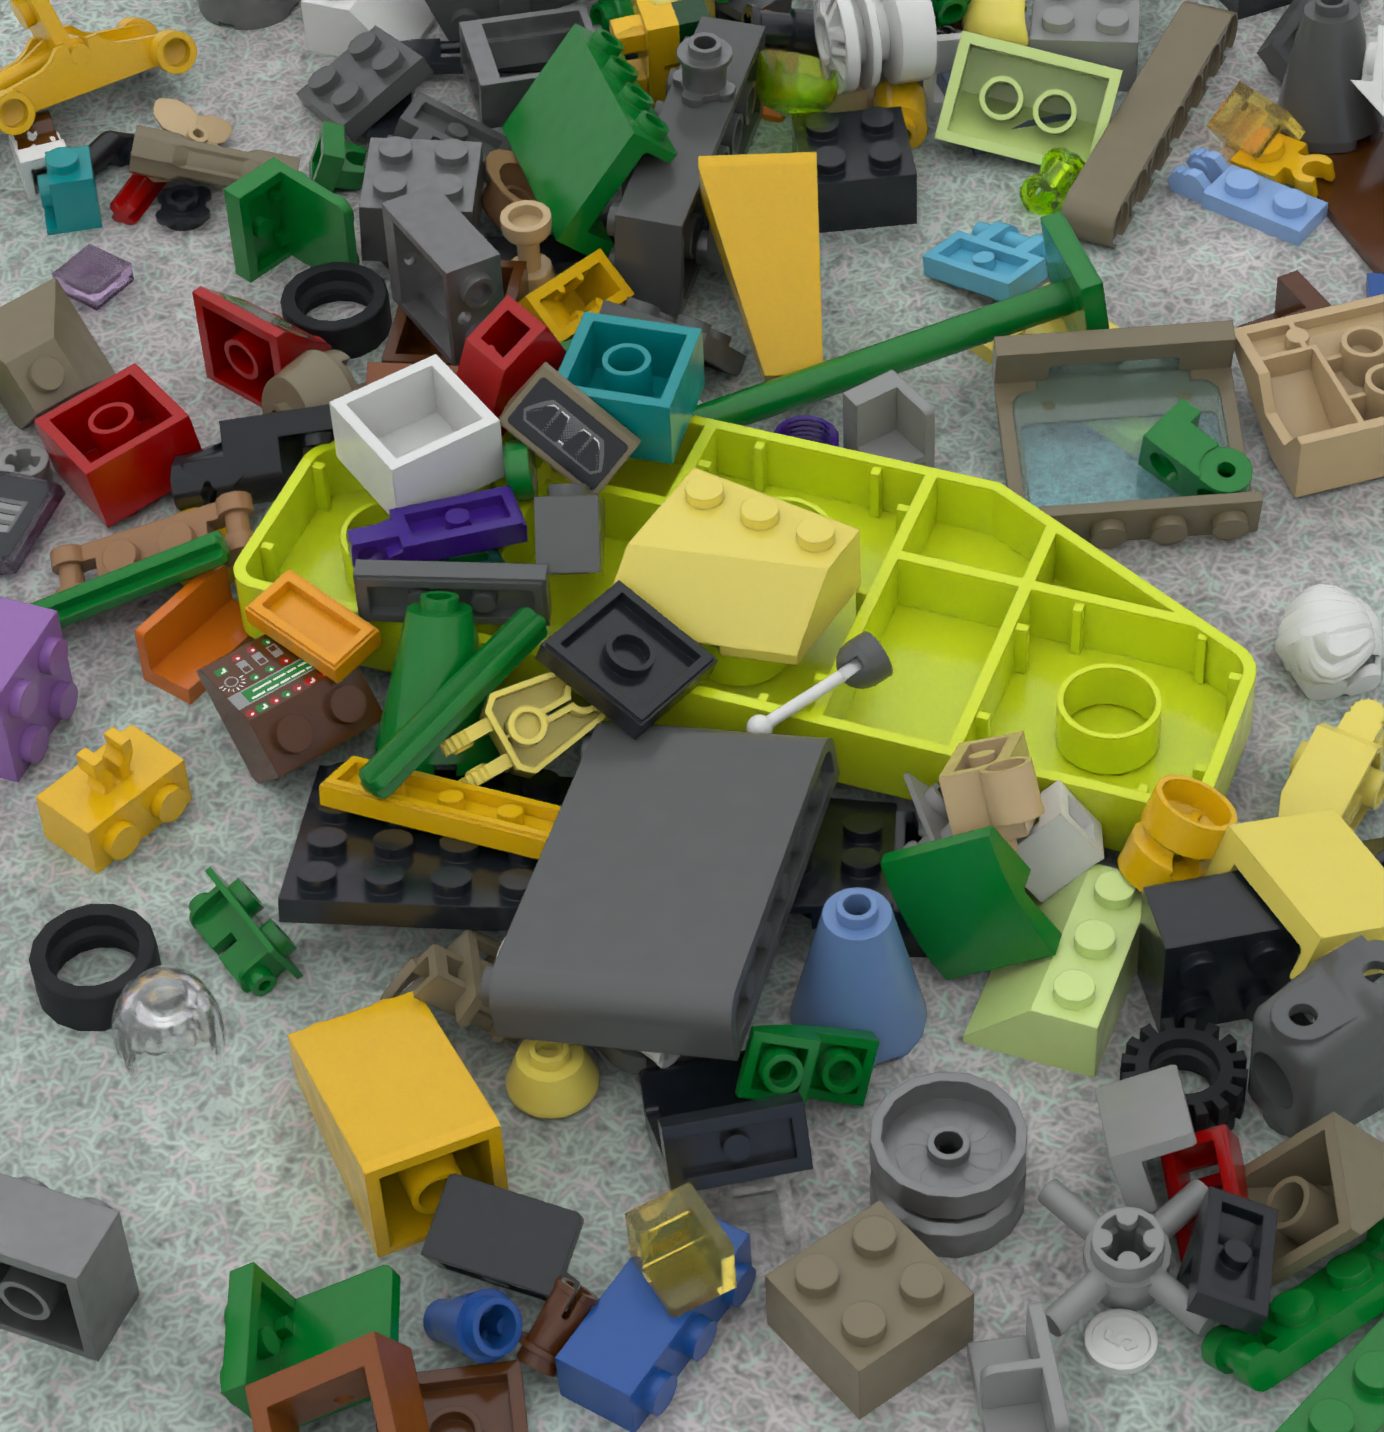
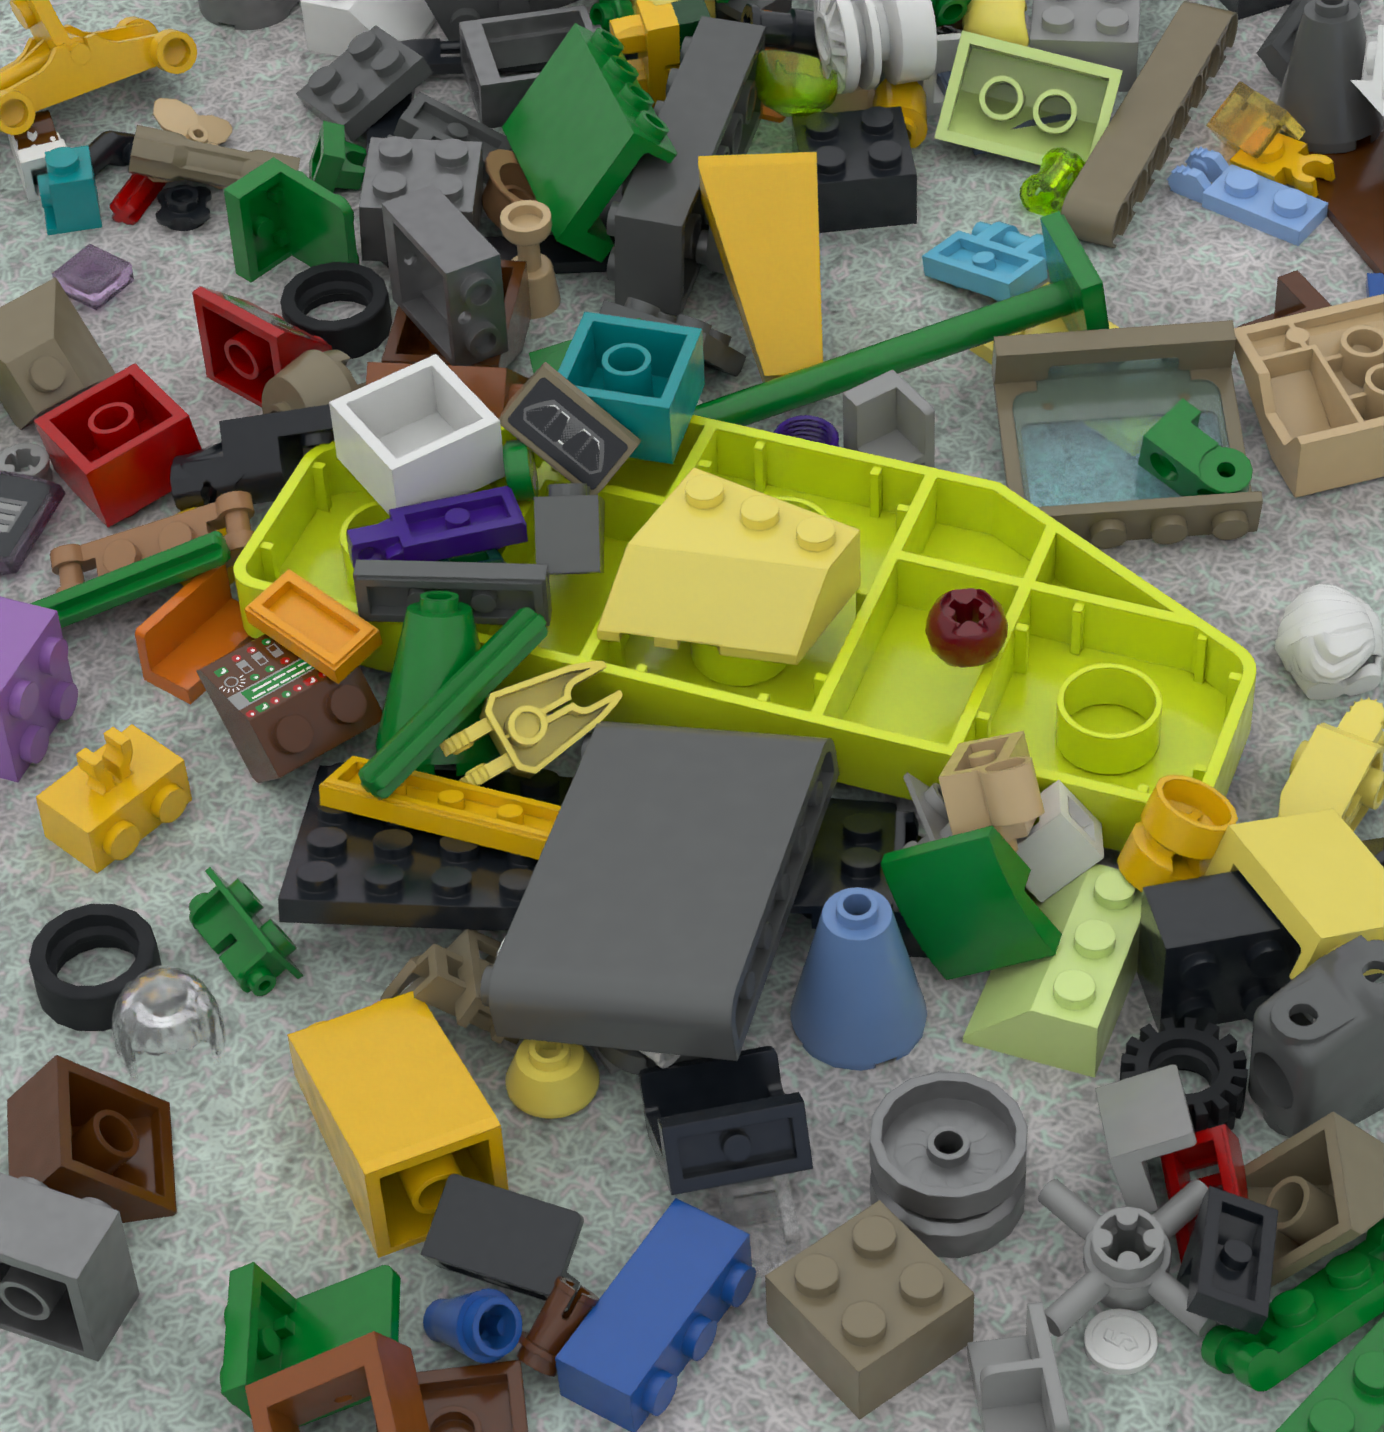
(93, 1140): none -> reddish brown slope
(506, 354): red slope -> none
(575, 291): yellow arch -> none
(626, 659): black tile -> none
(681, 1250): clear yellow panel -> none
(704, 70): flat silver brick -> none
(809, 1060): green slope -> none
(859, 664): hinge -> none
(966, 627): none -> dark red piece

